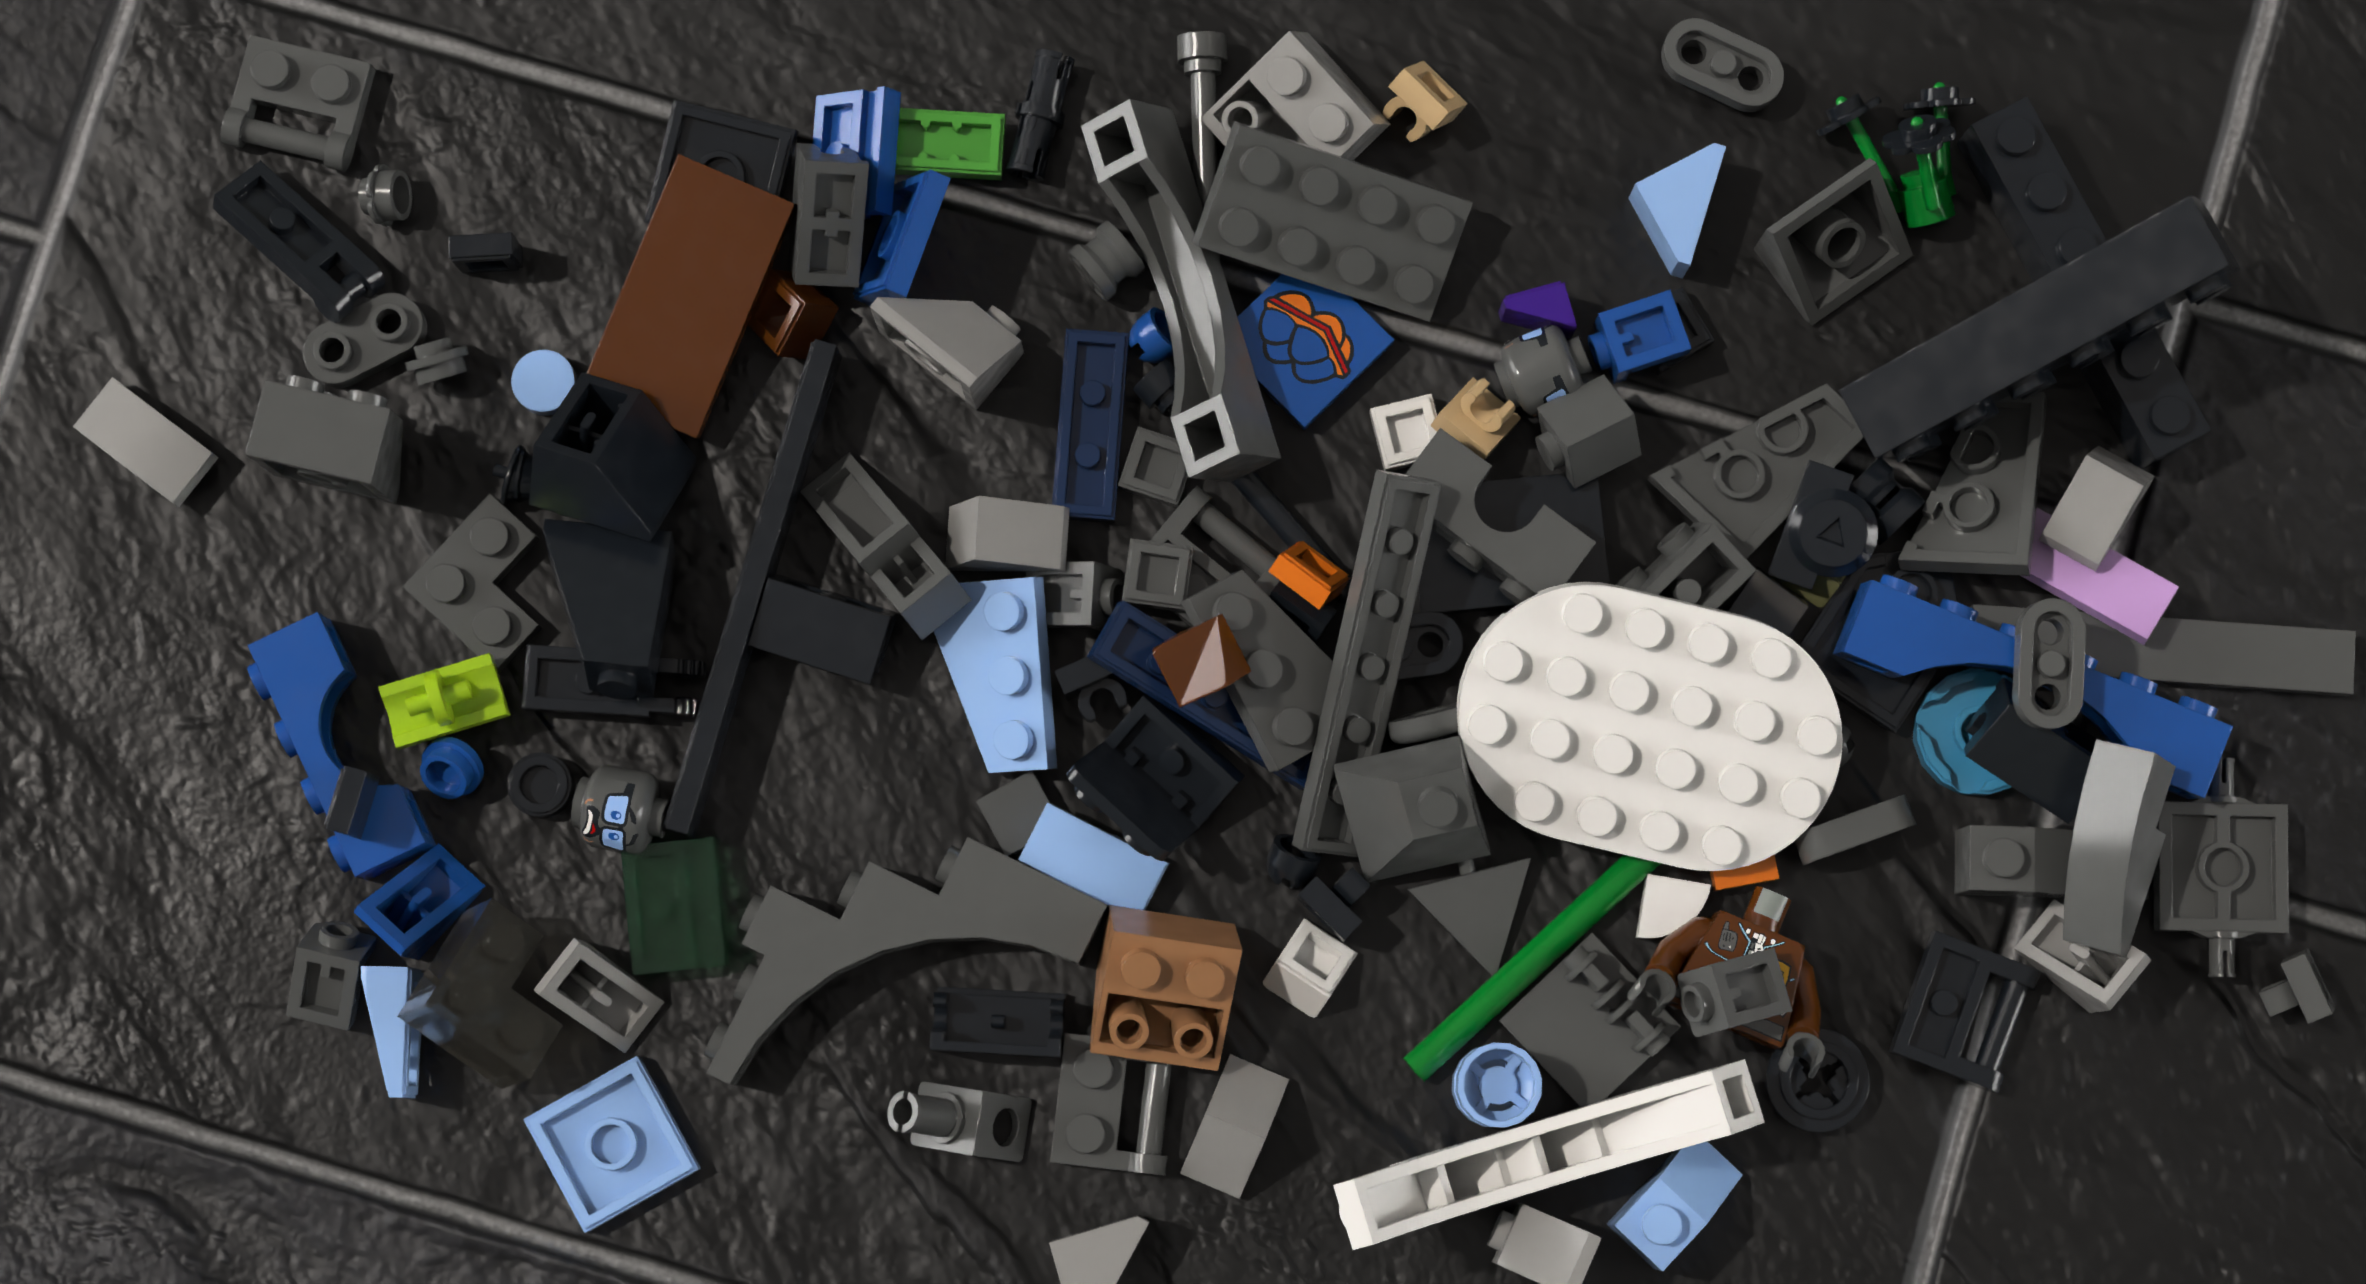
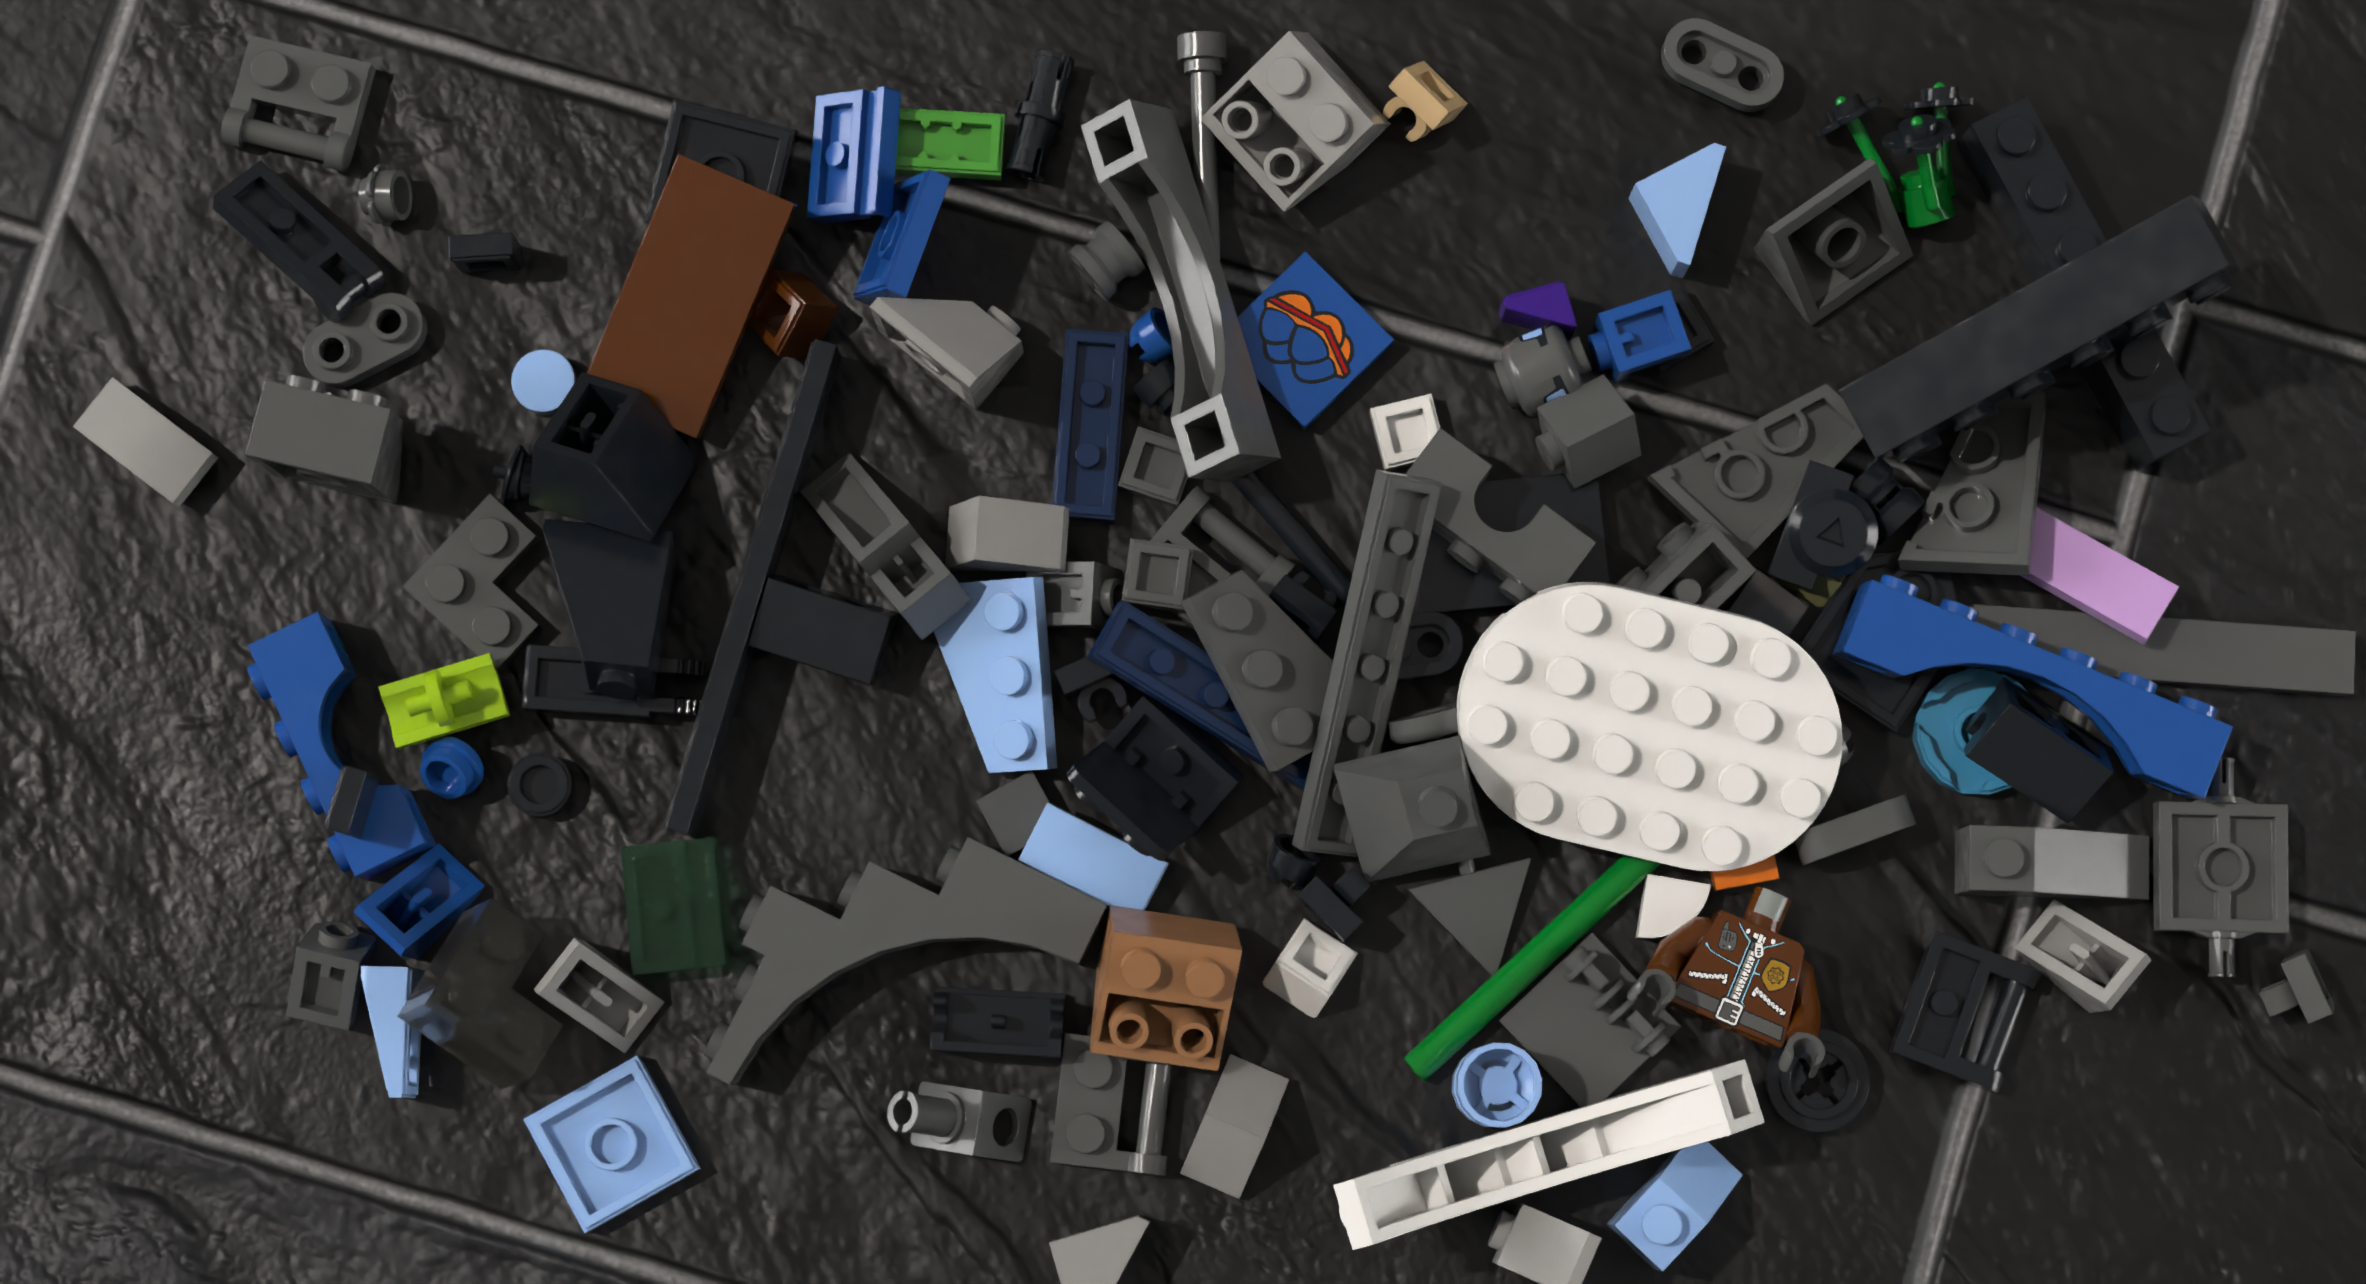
(437, 360): dark grey plate -> none
(619, 809): dark grey head -> none
(827, 217): dark grey hinge -> none
(1201, 660): reddish brown slope -> none
(1309, 574): orange tile -> none
(1331, 221): dark grey plate -> none
(1477, 418): tan tile -> none
(1733, 992): dark grey bracket -> none
(2053, 666): dark grey plate -> none
(2096, 507): light grey slope -> none
(2114, 846): dark grey slope -> none

